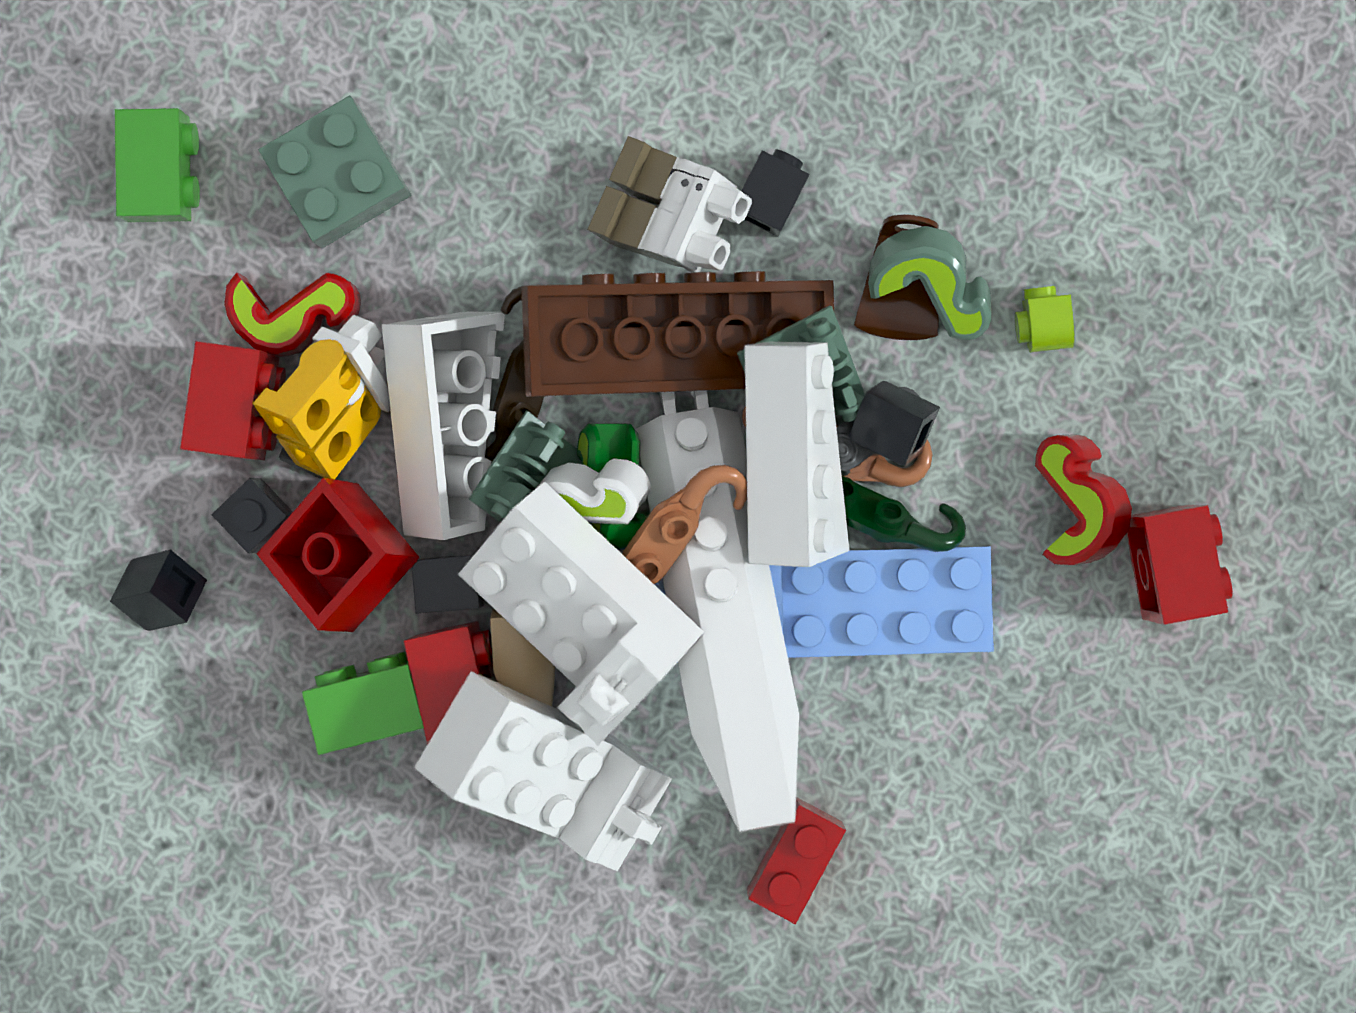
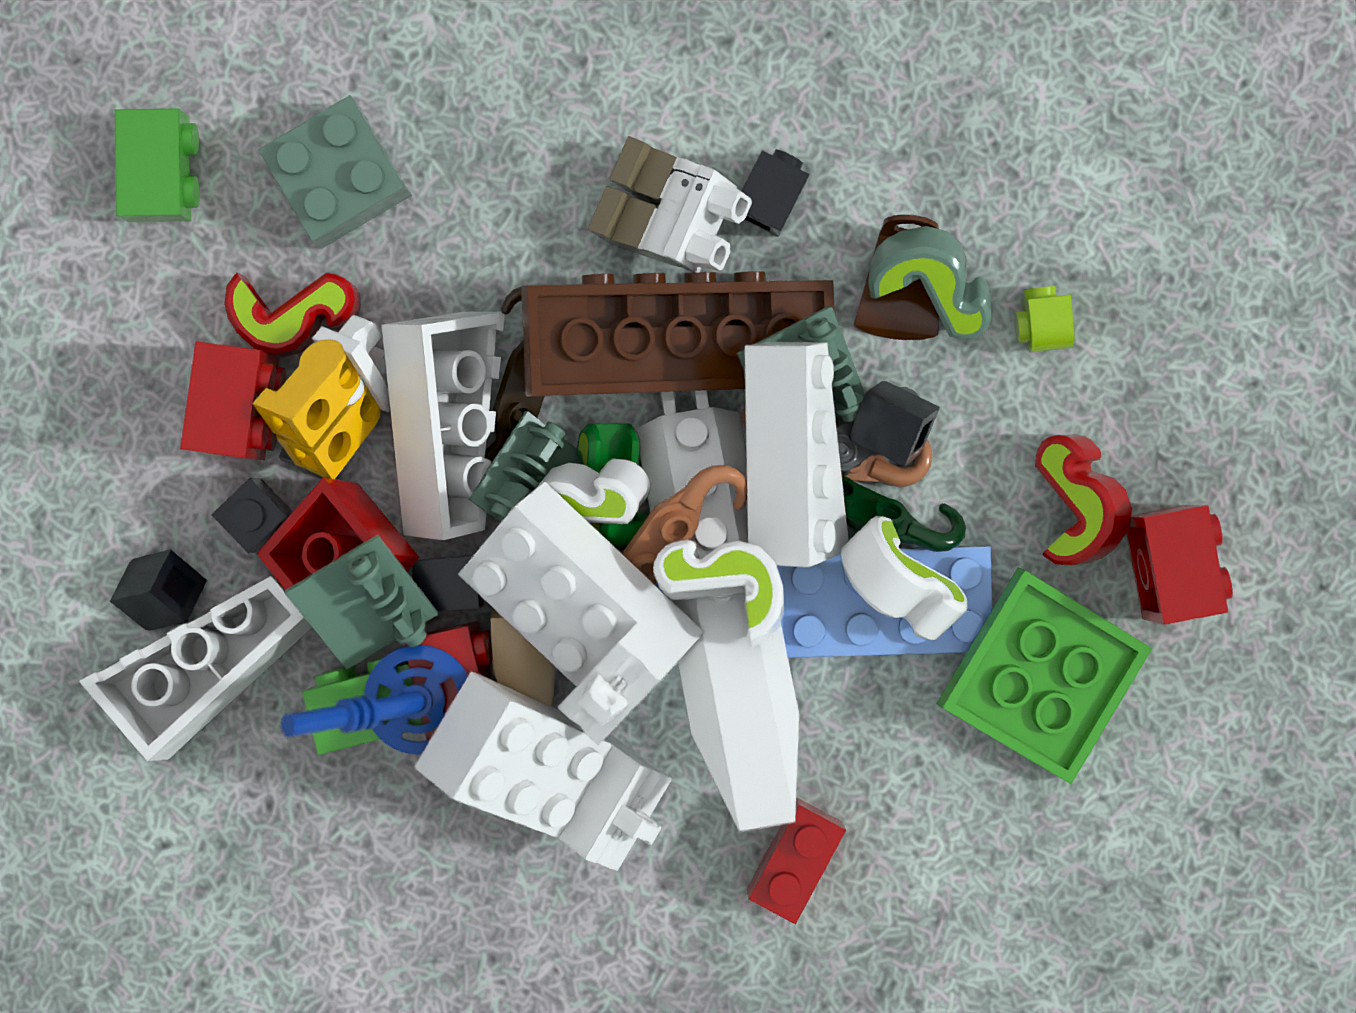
(191, 674): none -> white wedge
(363, 603): none -> sand green hinge
(401, 705): none -> blue dish
(725, 571): none -> white animal
(900, 584): none -> white animal
(1044, 675): none -> bright green plate

